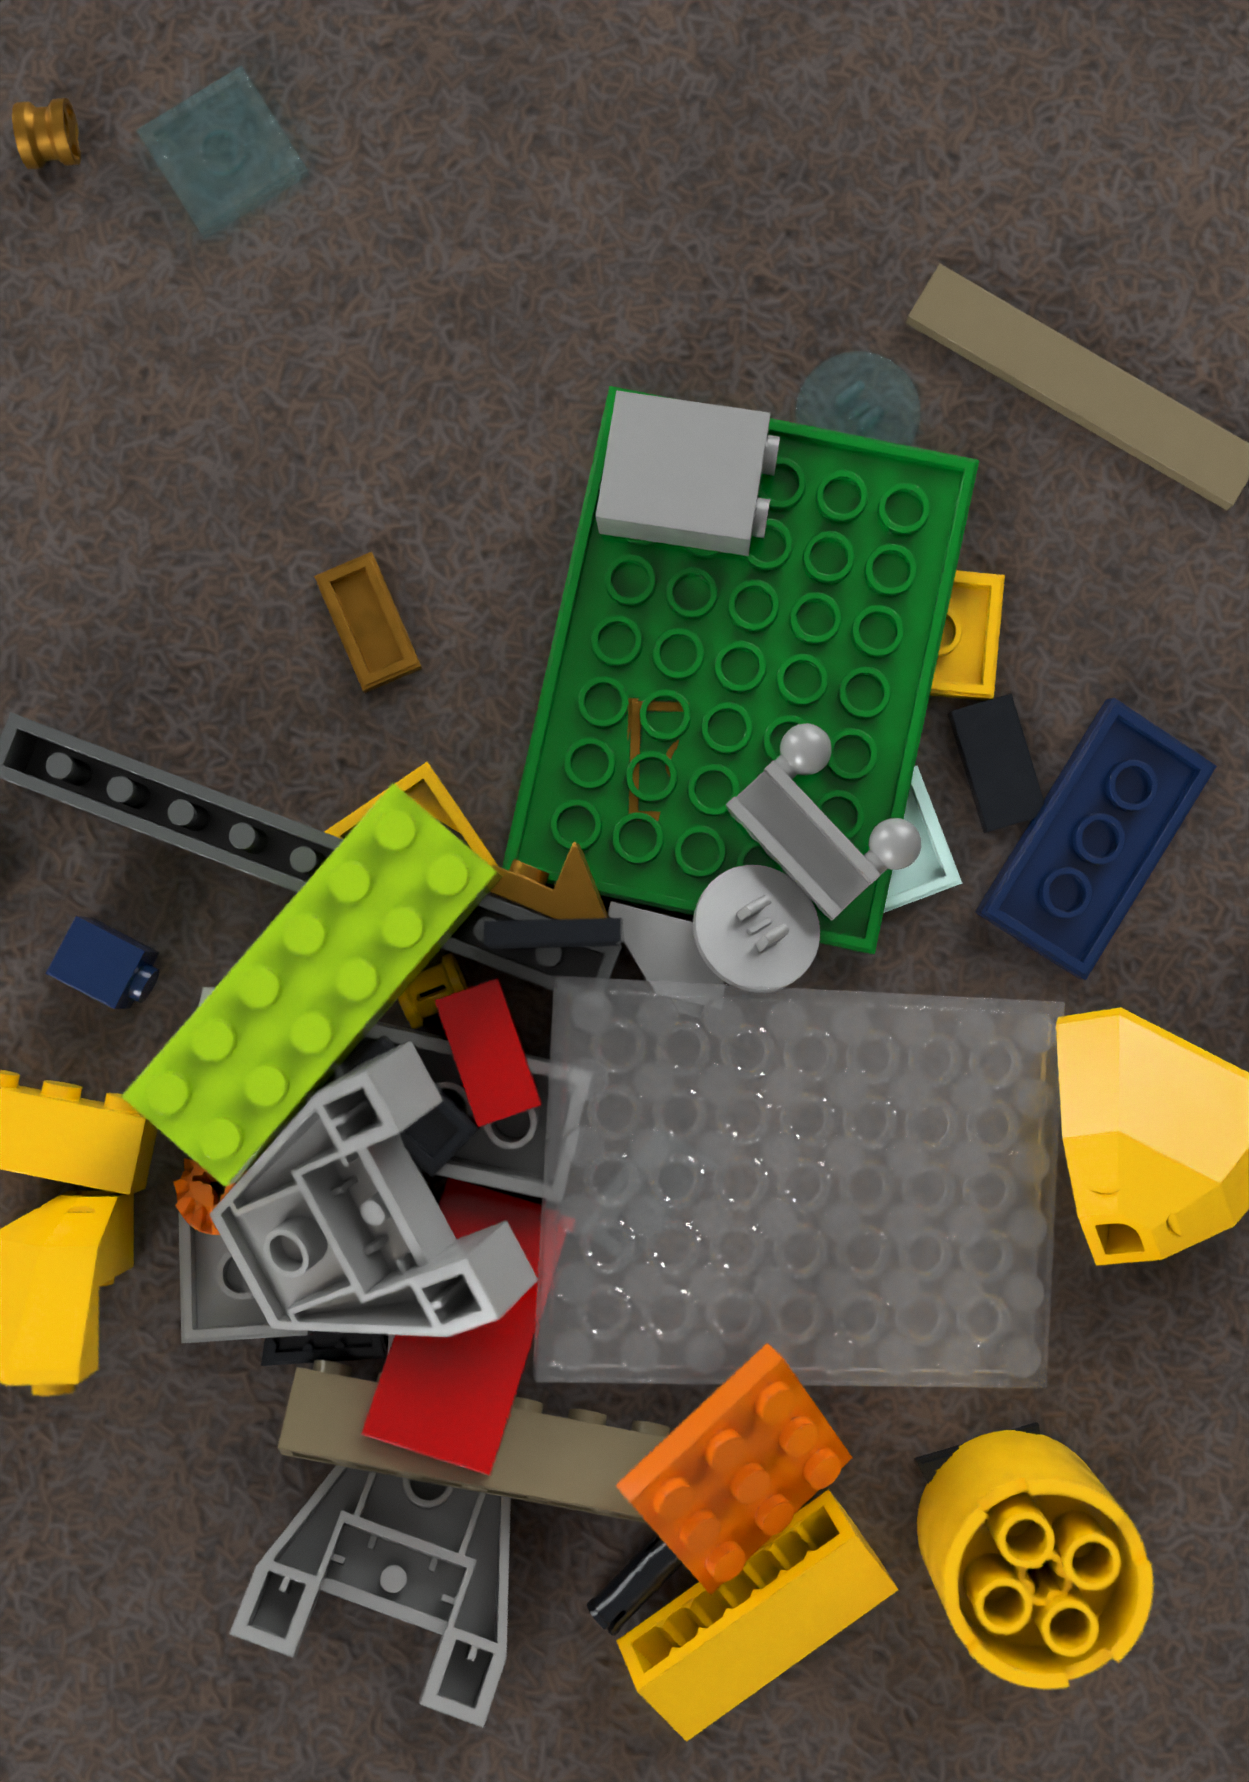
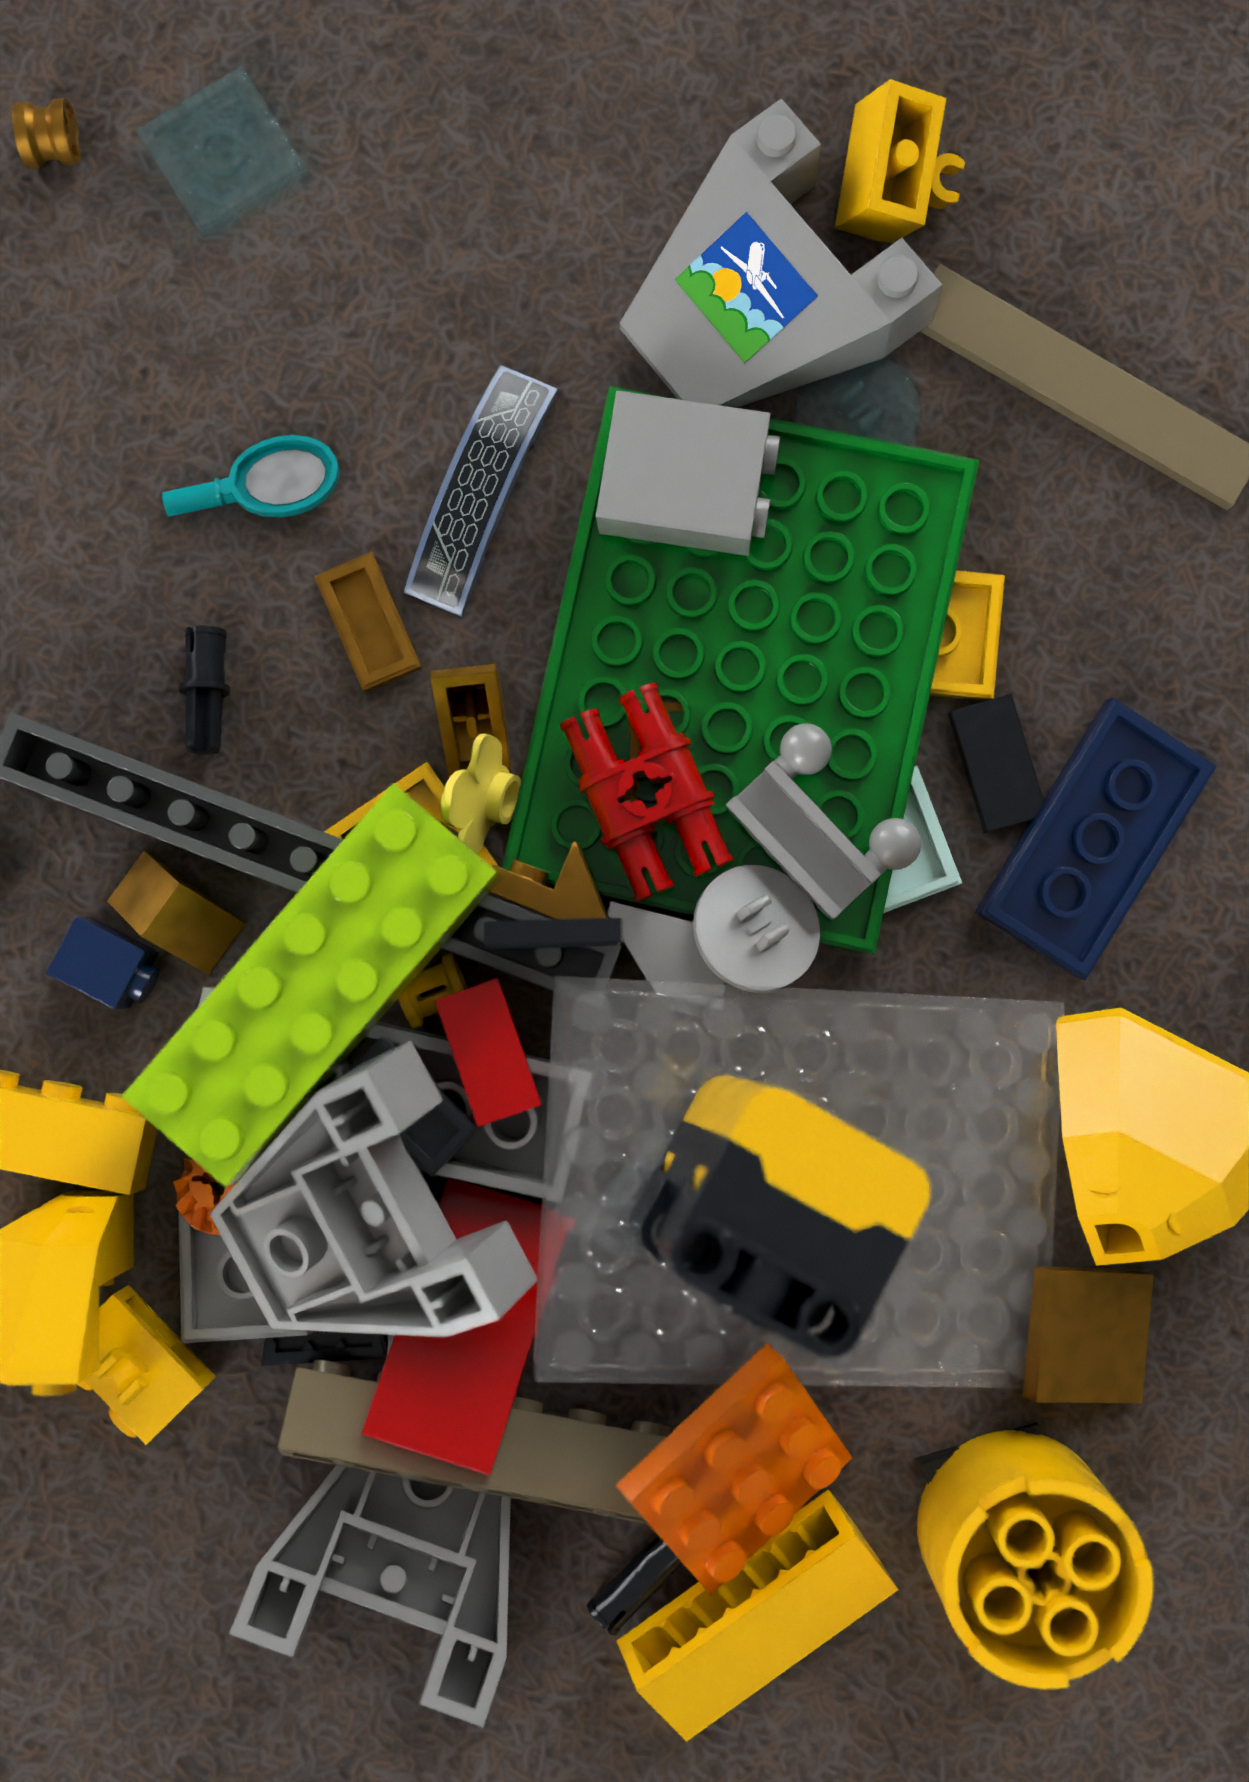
(143, 1367): none -> yellow brick
(175, 914): none -> pearl gold slope
(204, 688): none -> black axle
(268, 479): none -> teal piece
(467, 705): none -> pearl gold slope
(478, 489): none -> slope
(480, 794): none -> light yellow plate
(611, 782): none -> red pin
(751, 293): none -> light grey wedge
(781, 1212): none -> black piece
(895, 164): none -> yellow brick
(1087, 1335): none -> pearl gold tile

